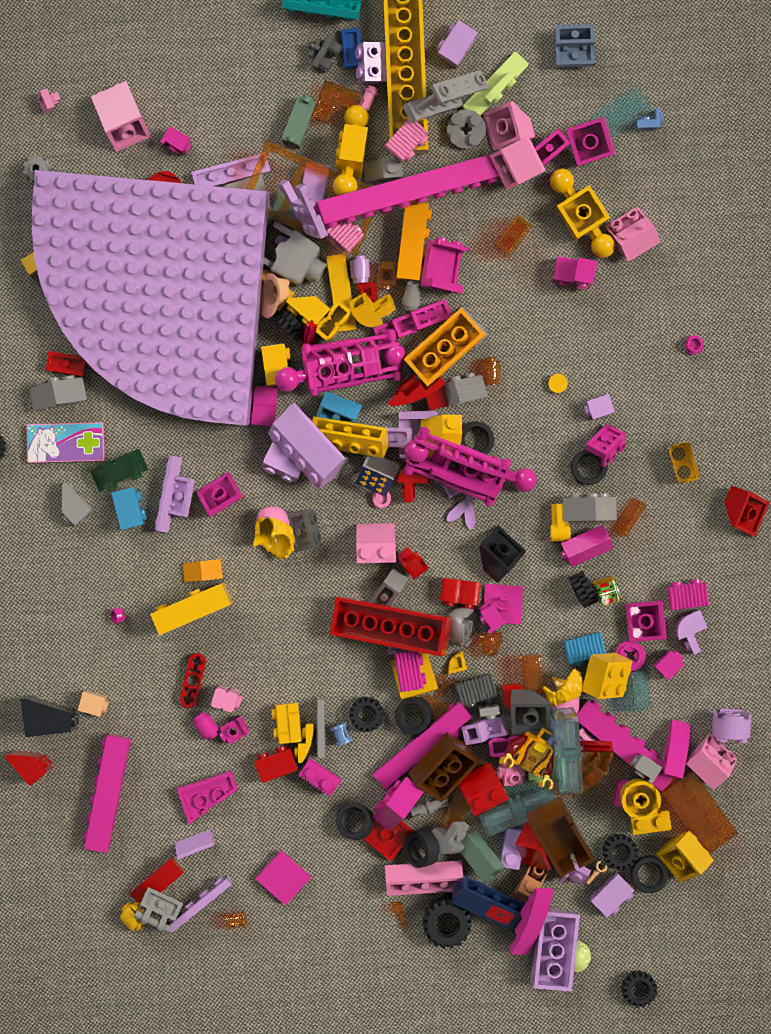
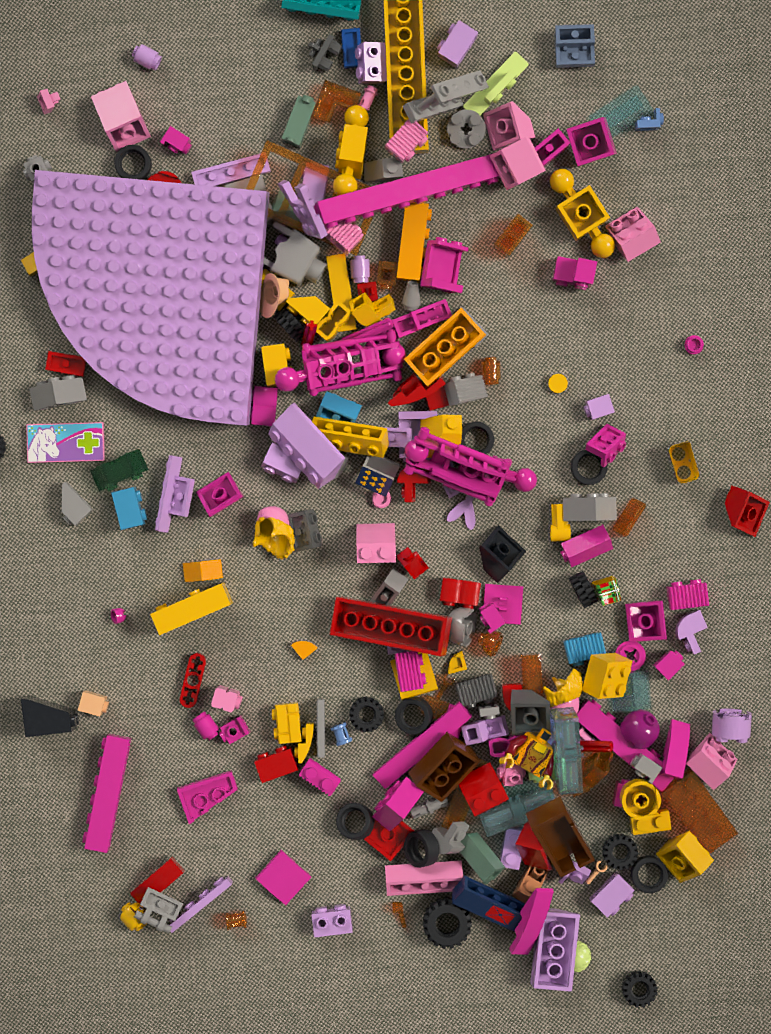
(29, 765): red slope -> none
(130, 149): none -> black tyre
(146, 57): none -> lavender brick
(194, 844): lavender slope -> none
(304, 648): none -> light orange tile
(332, 921): none -> lavender brick
(371, 330): none -> dark pink axle
(640, 728): none -> magenta cylinder

